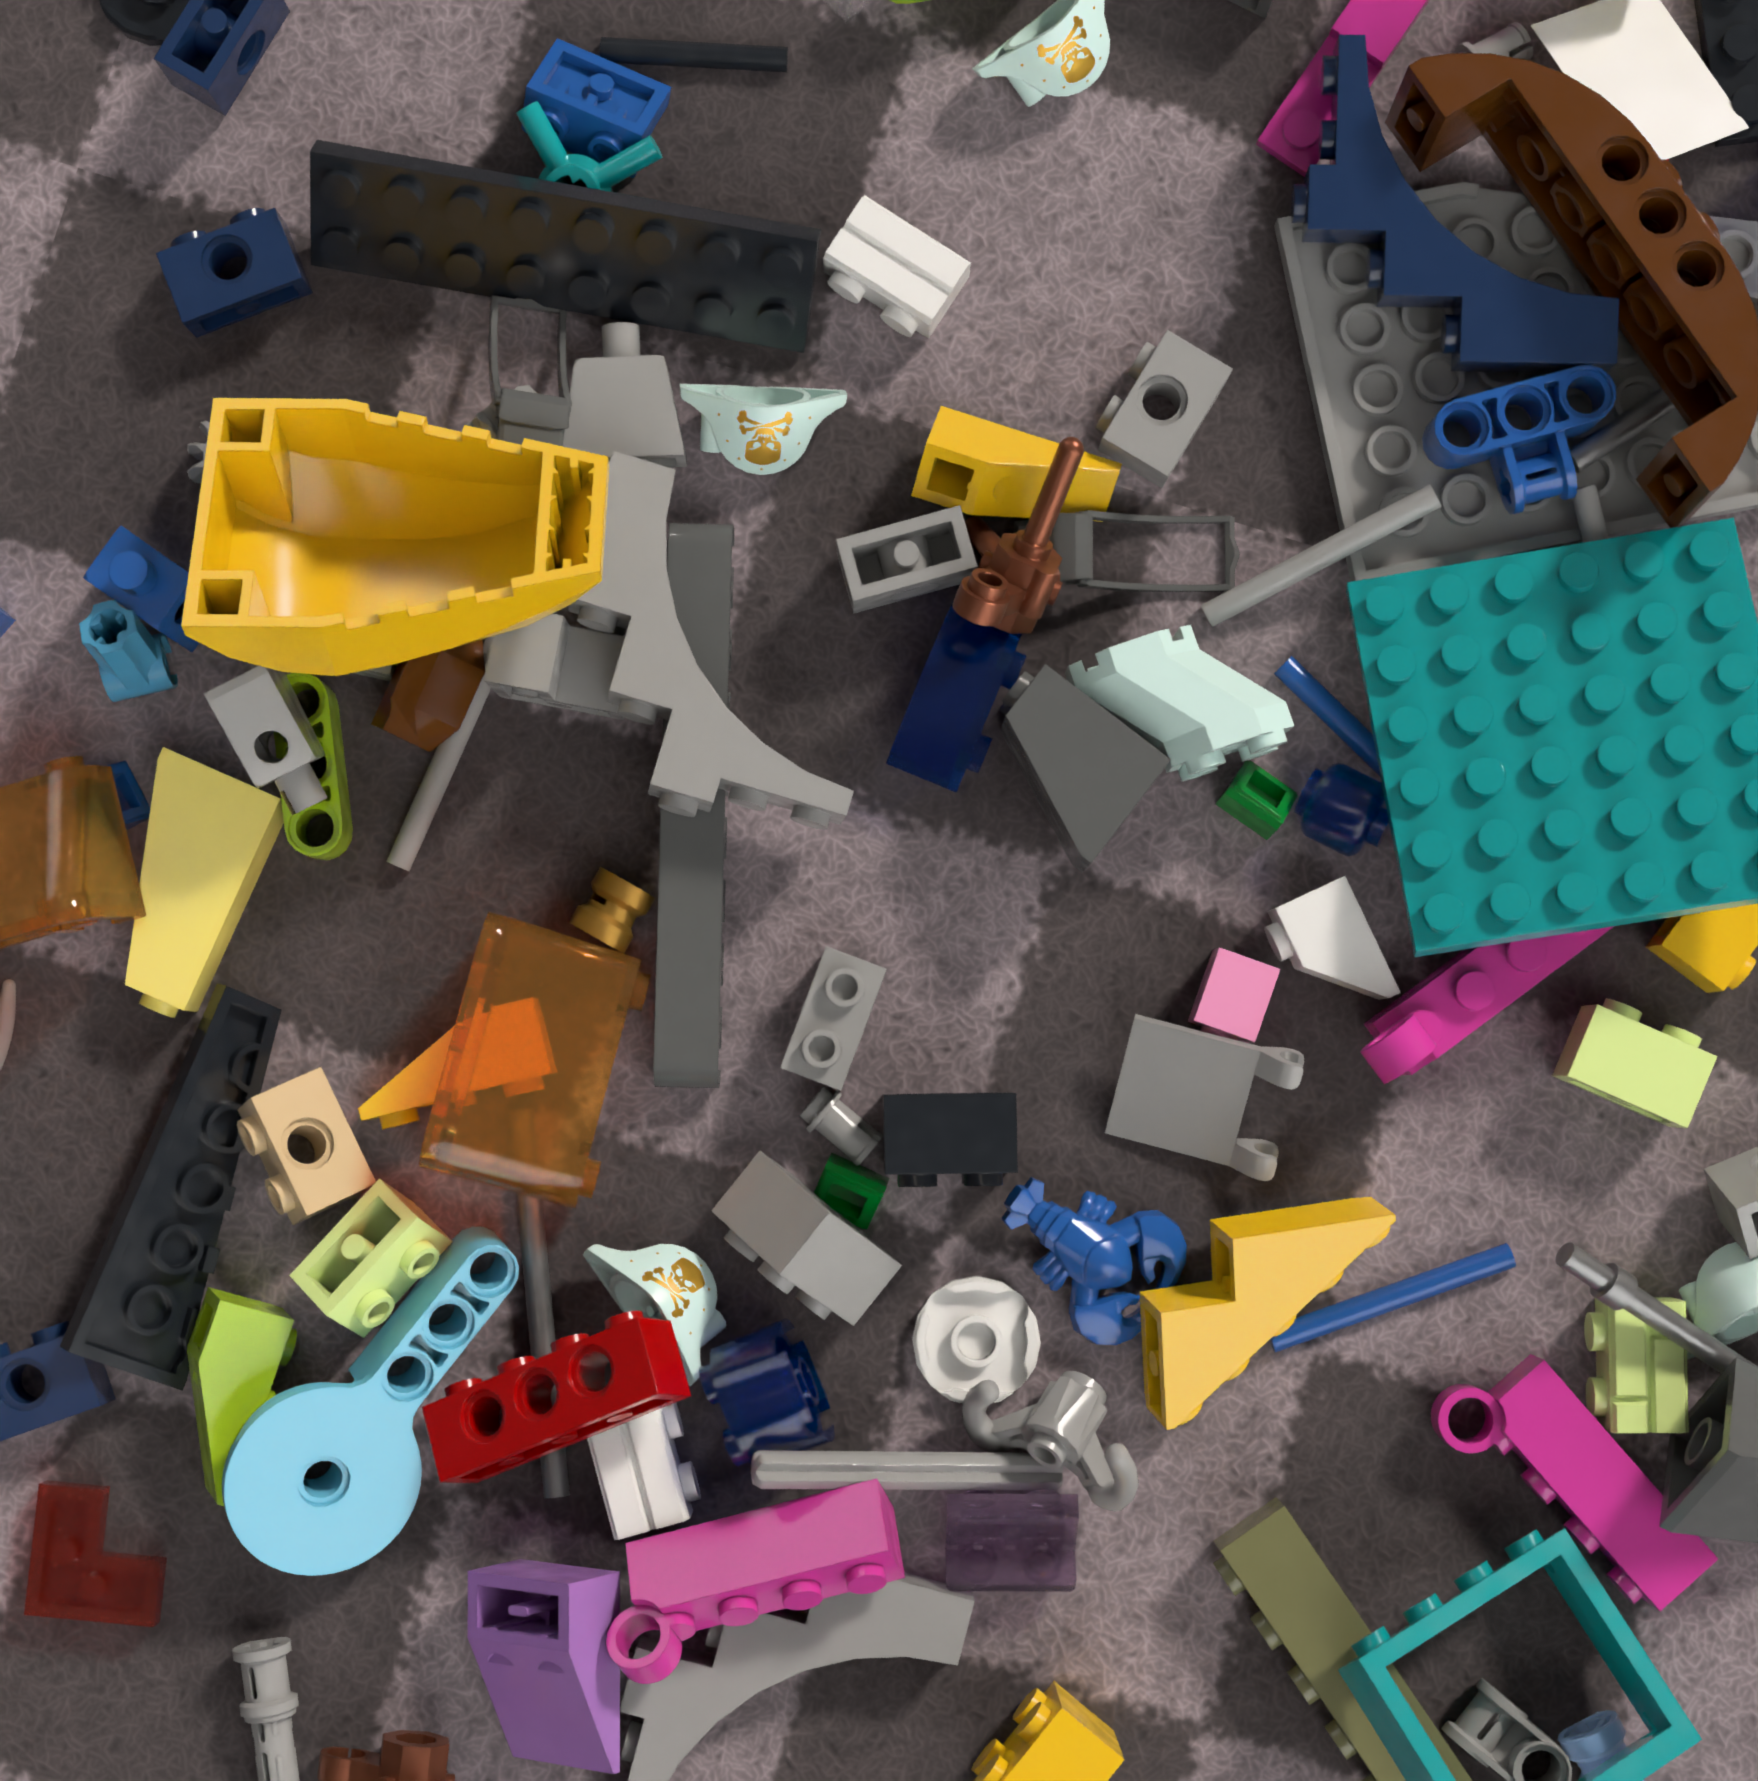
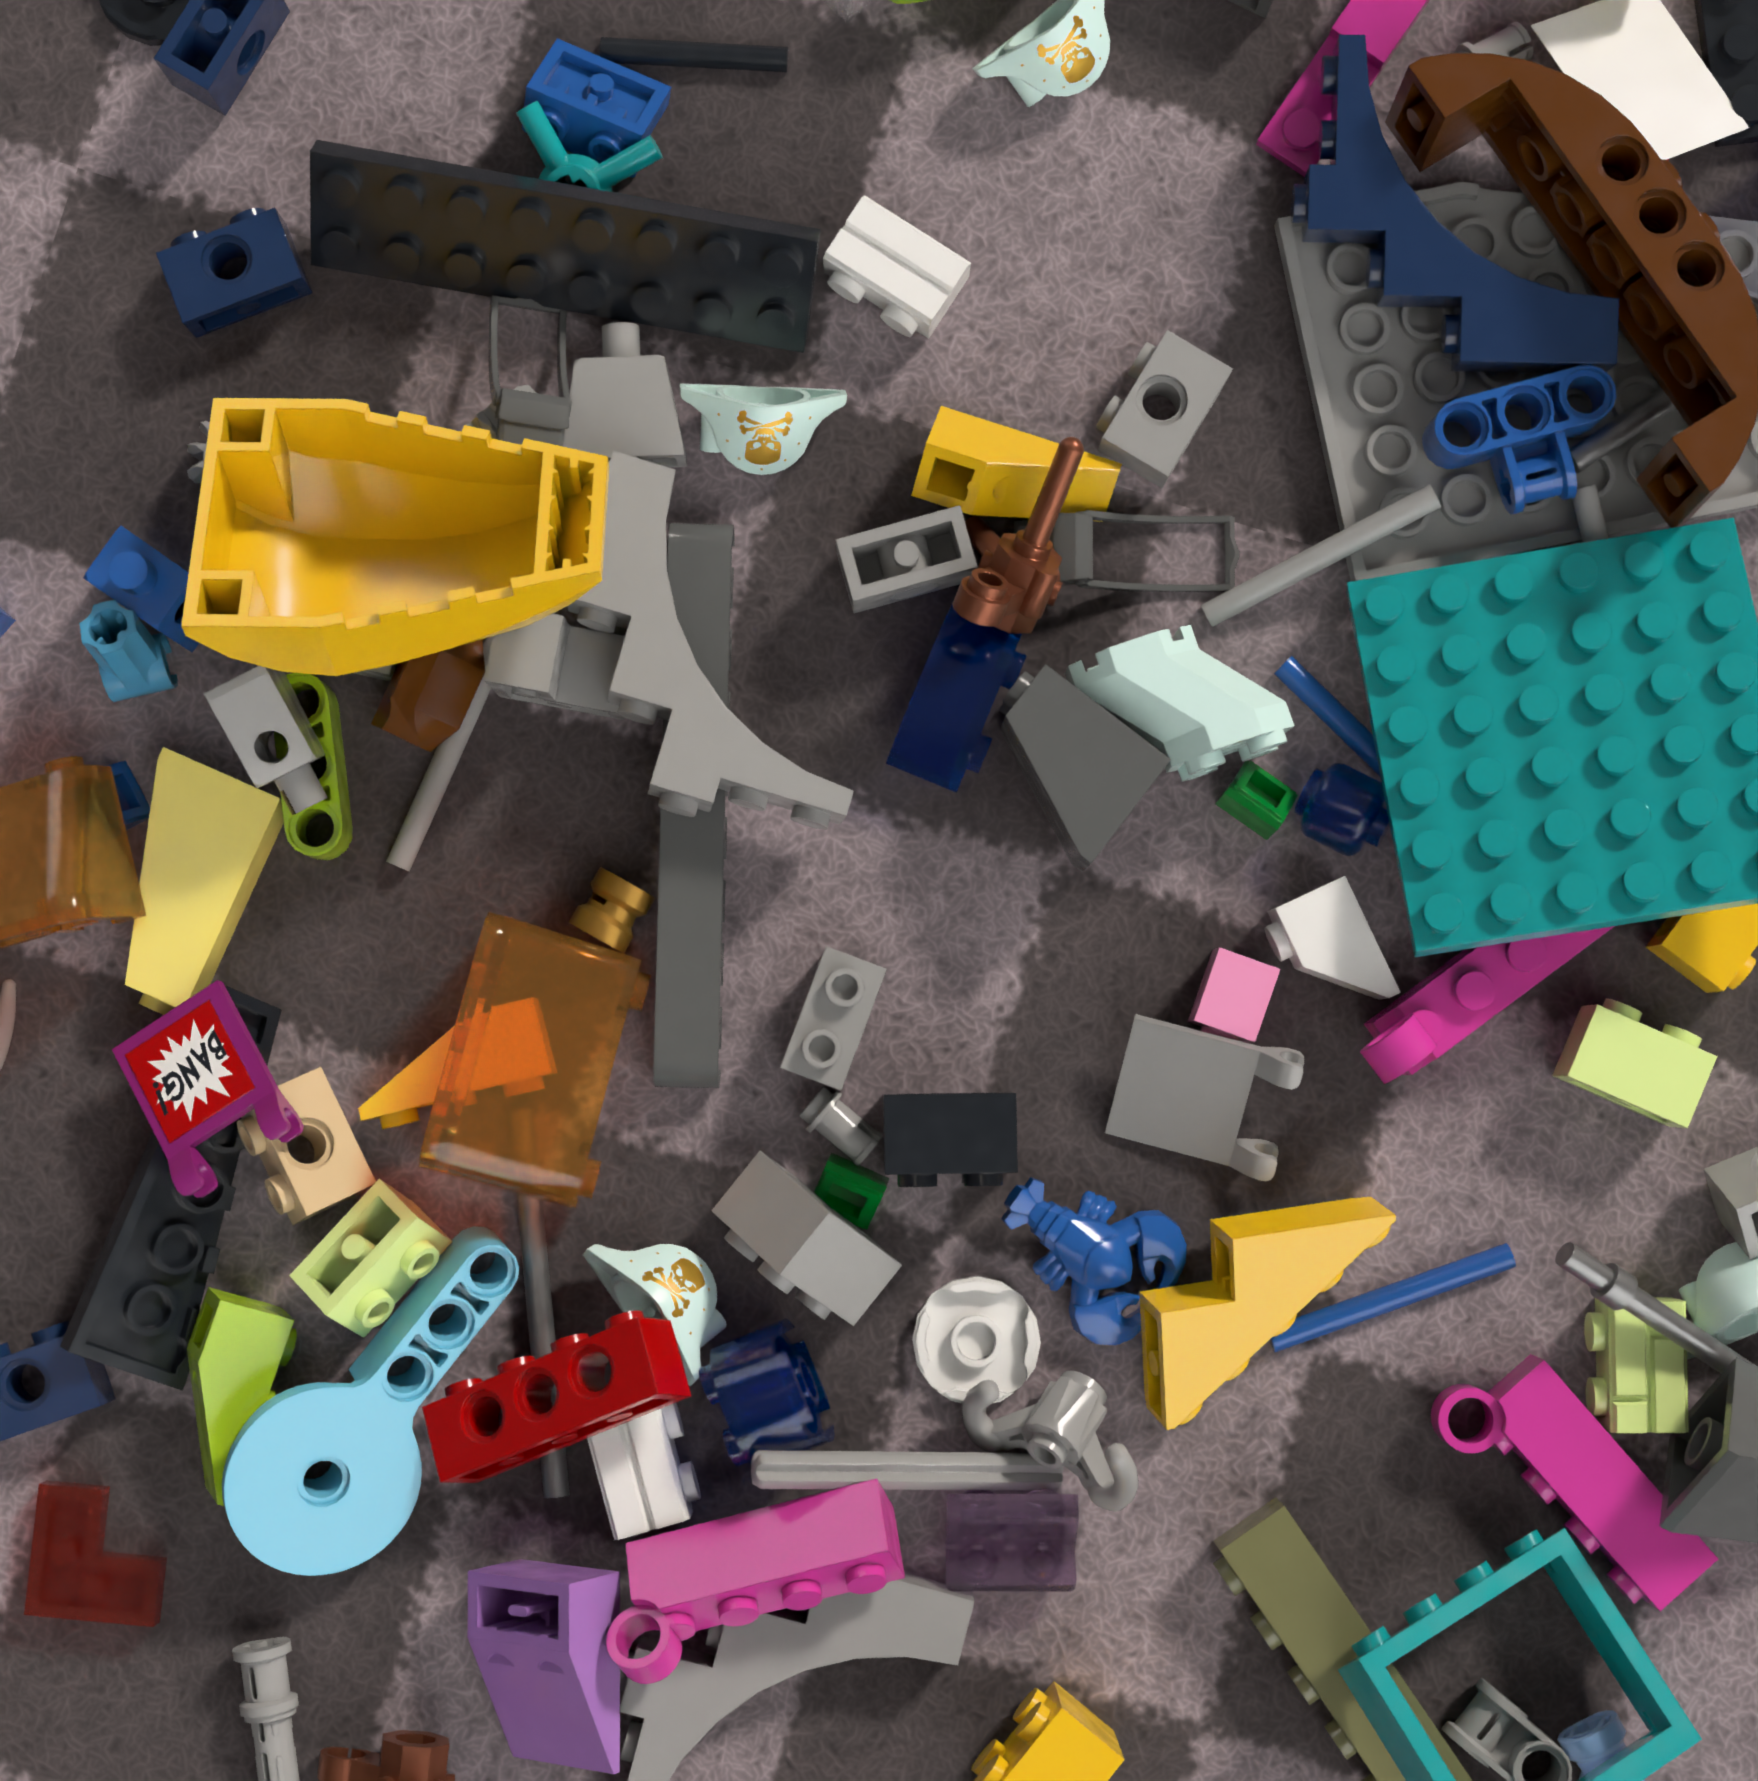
(196, 1077): none -> flag

